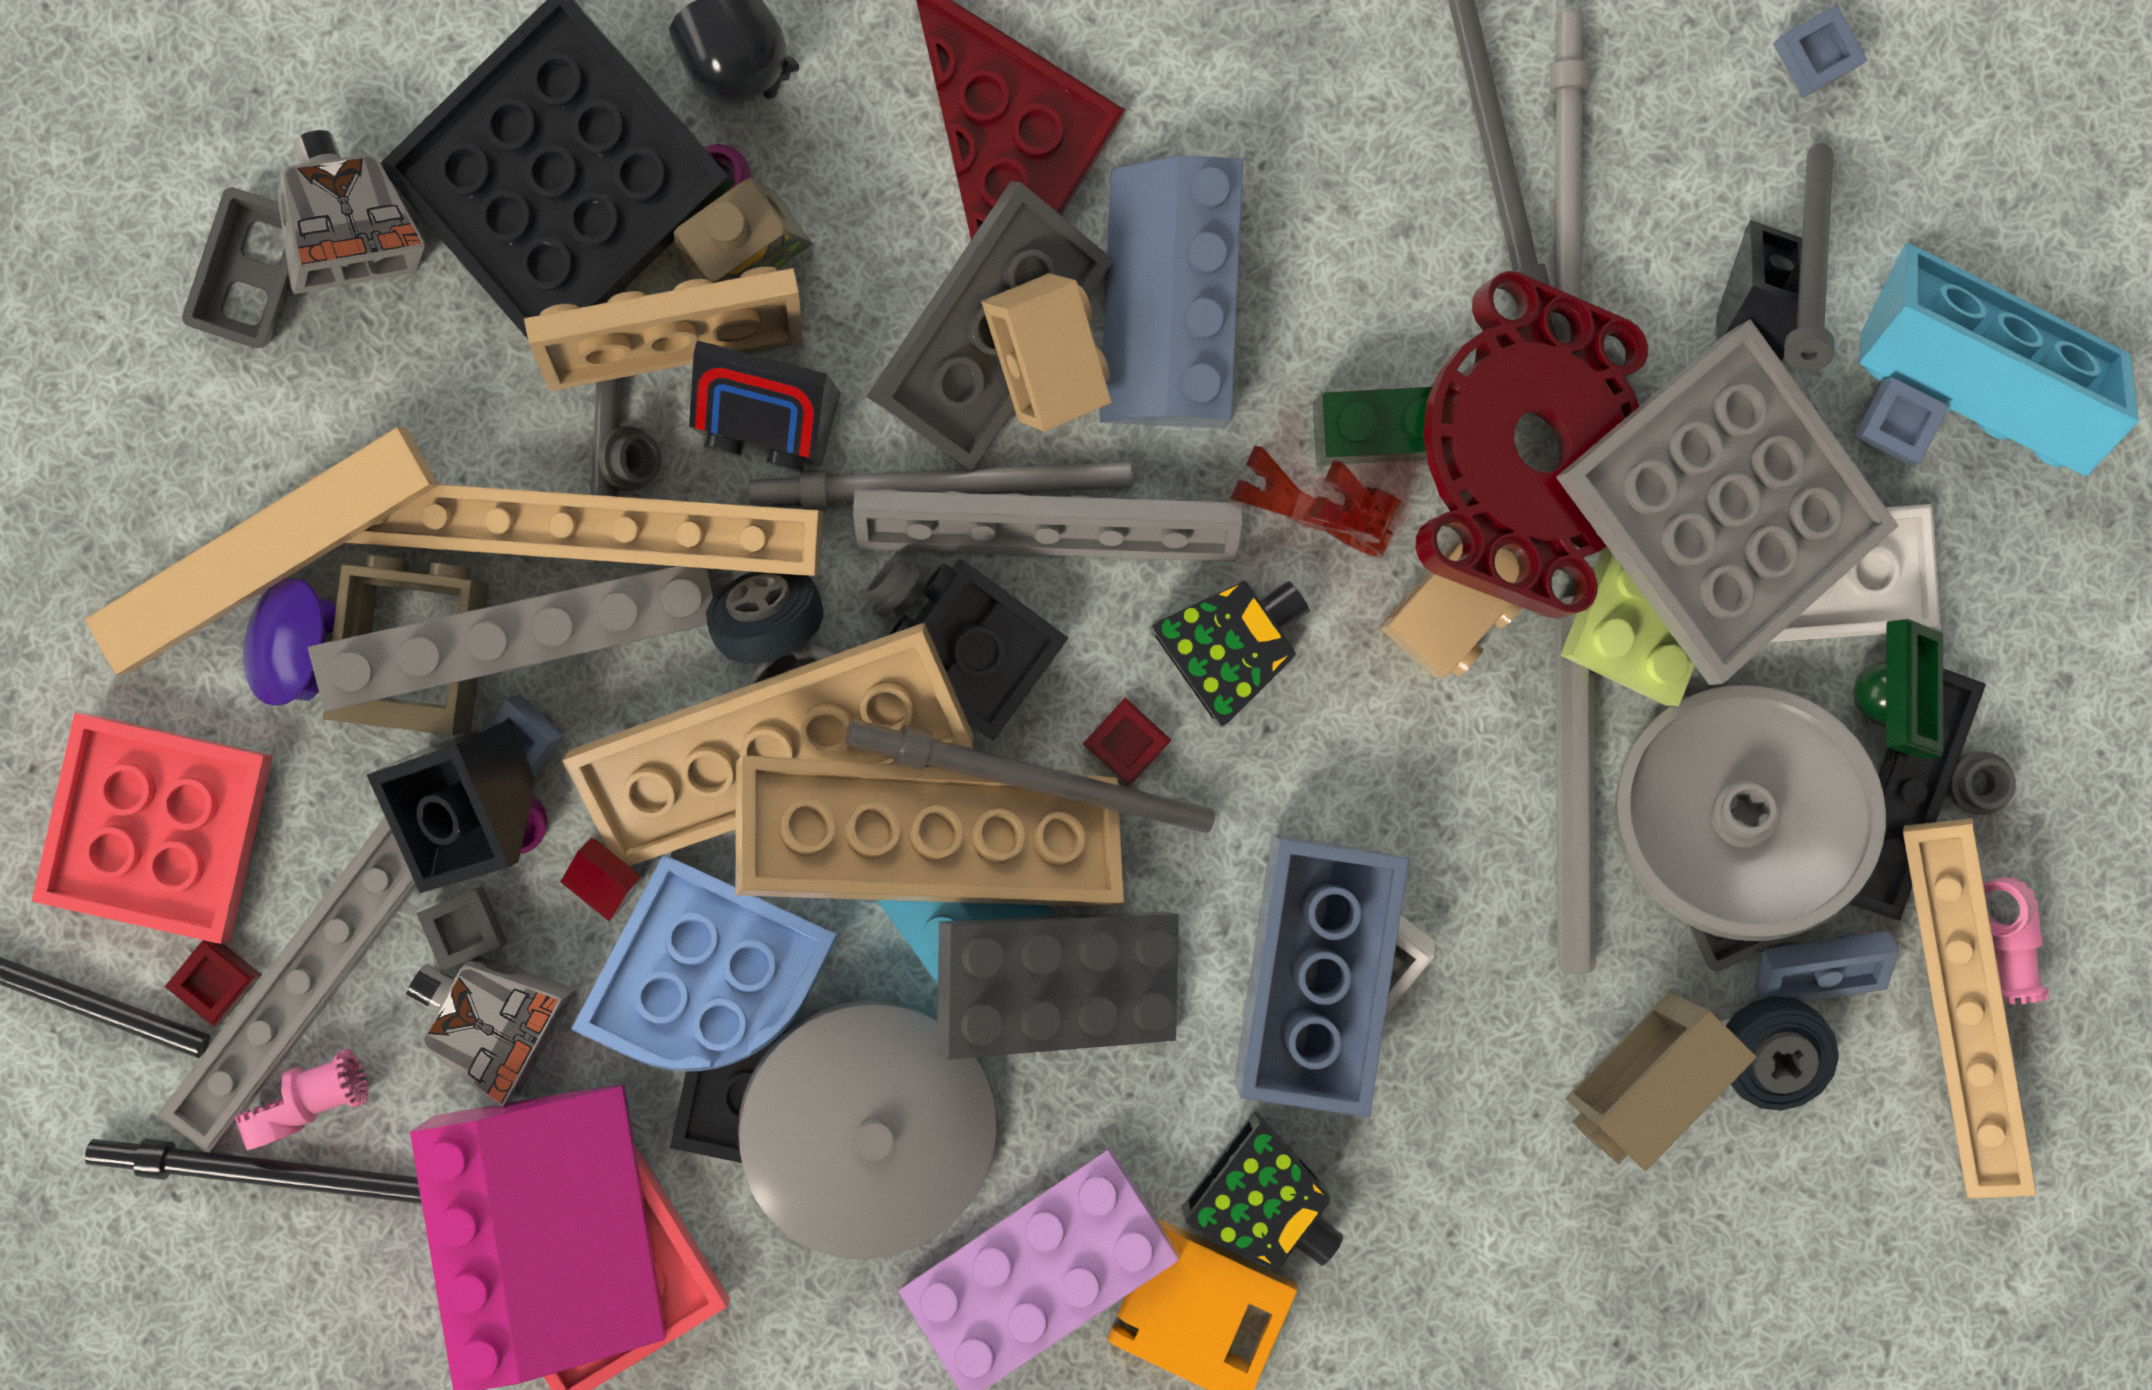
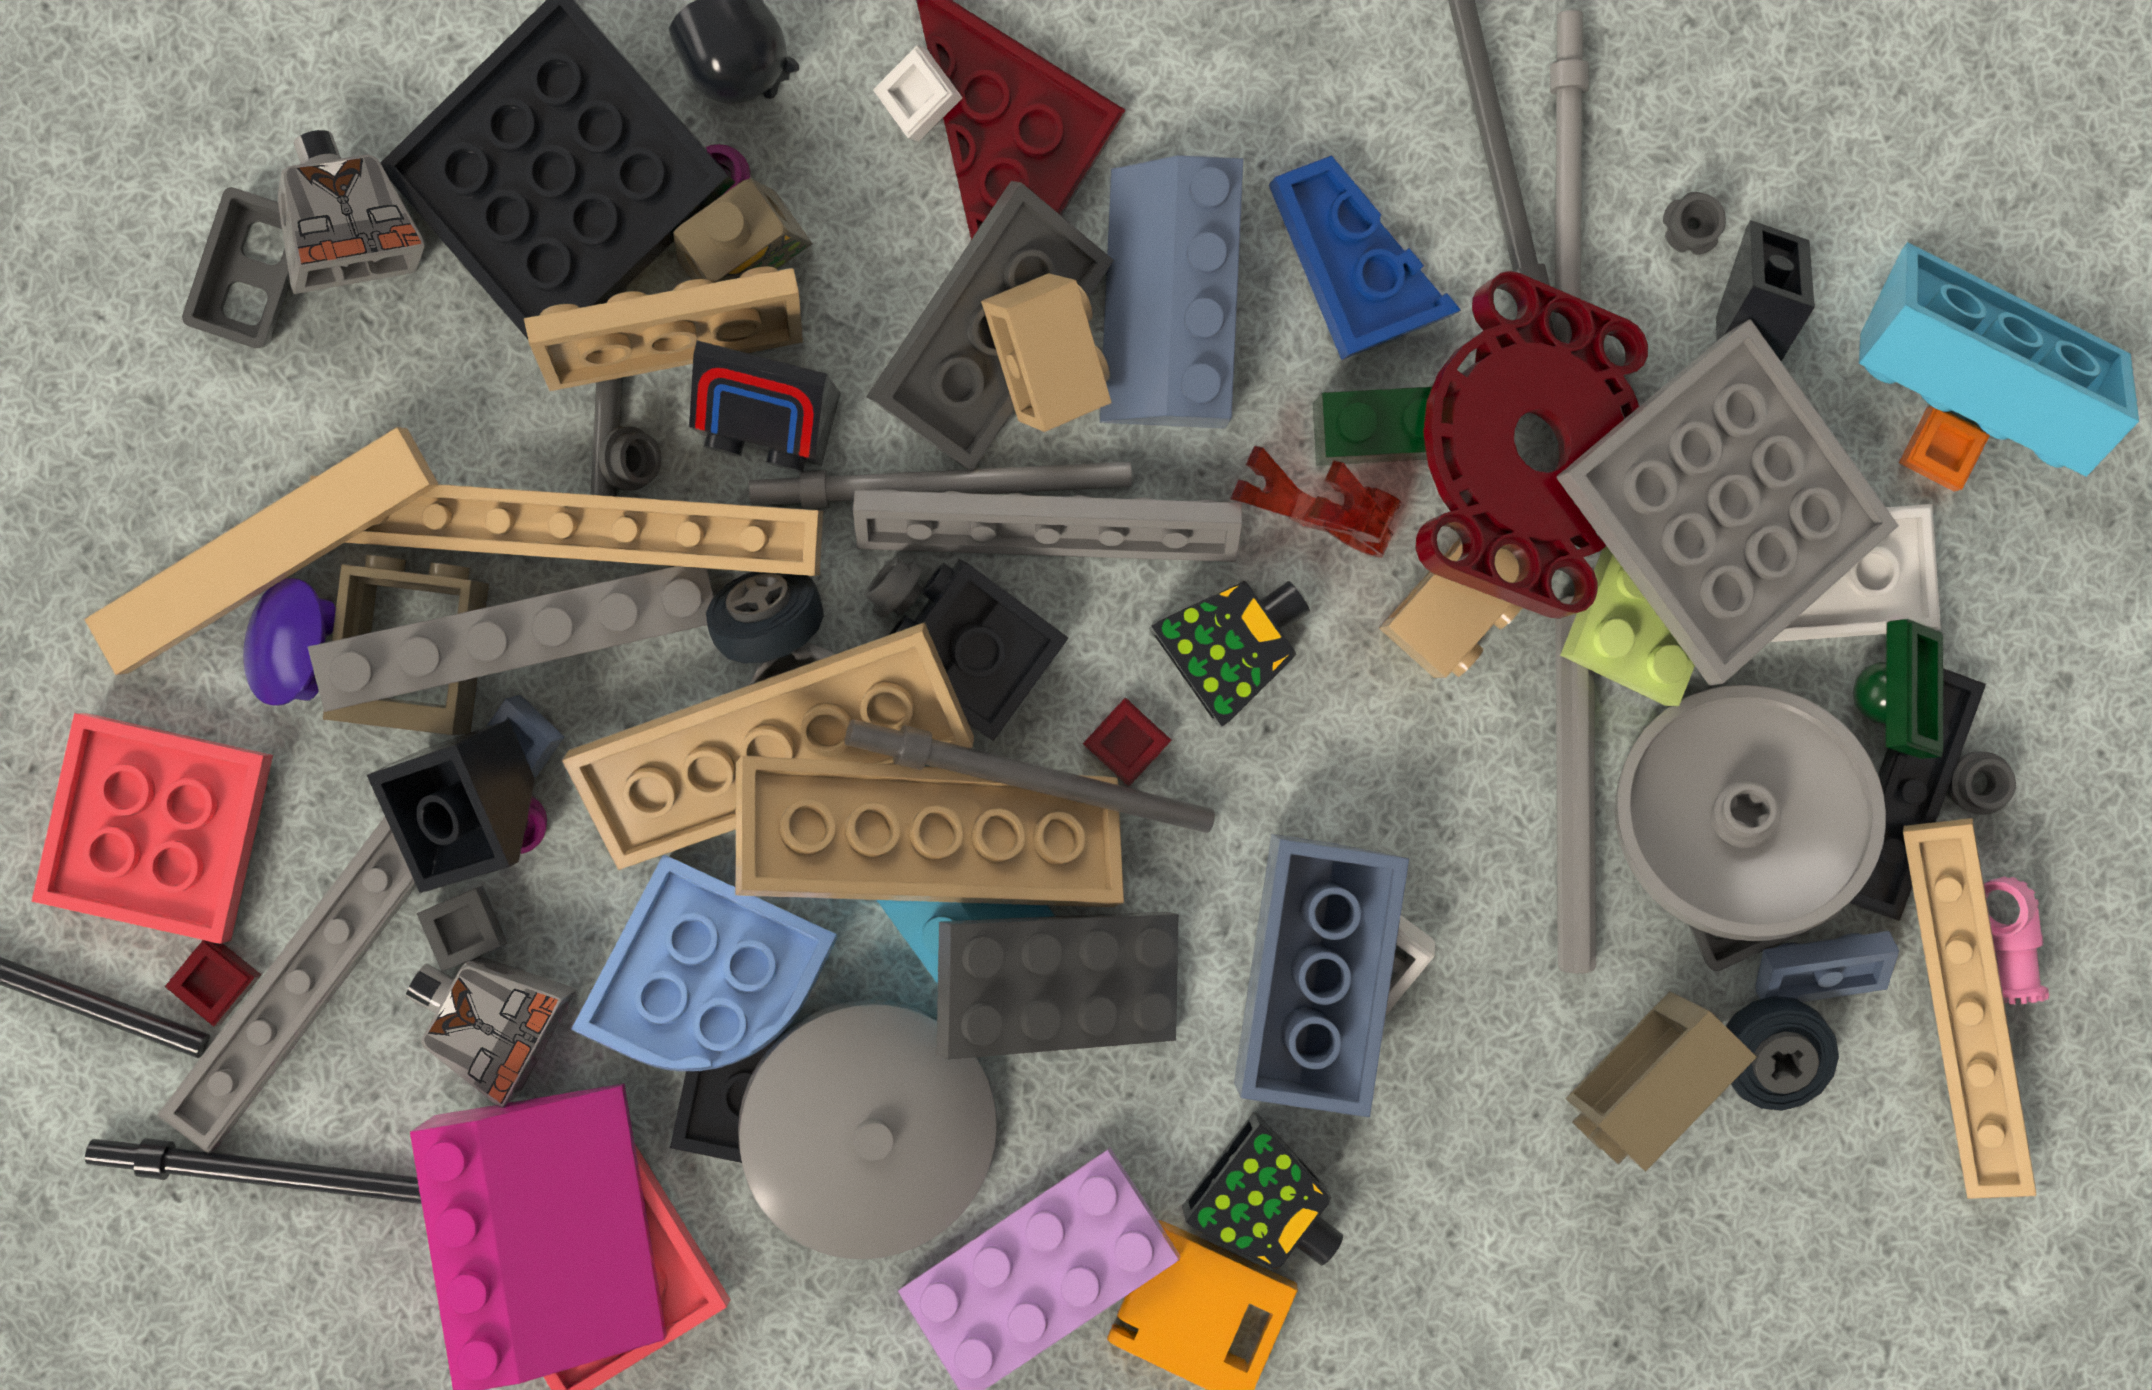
(303, 1098): bright pink connector -> none
(600, 879): dark red tile -> none
(917, 93): none -> white tile
(1353, 264): none -> blue wing
(1710, 220): none -> dark grey plate
(1810, 344): dark grey bar -> none
(1820, 51): sand blue plate -> none
(1901, 421): sand blue tile -> none
(1944, 448): none -> orange tile

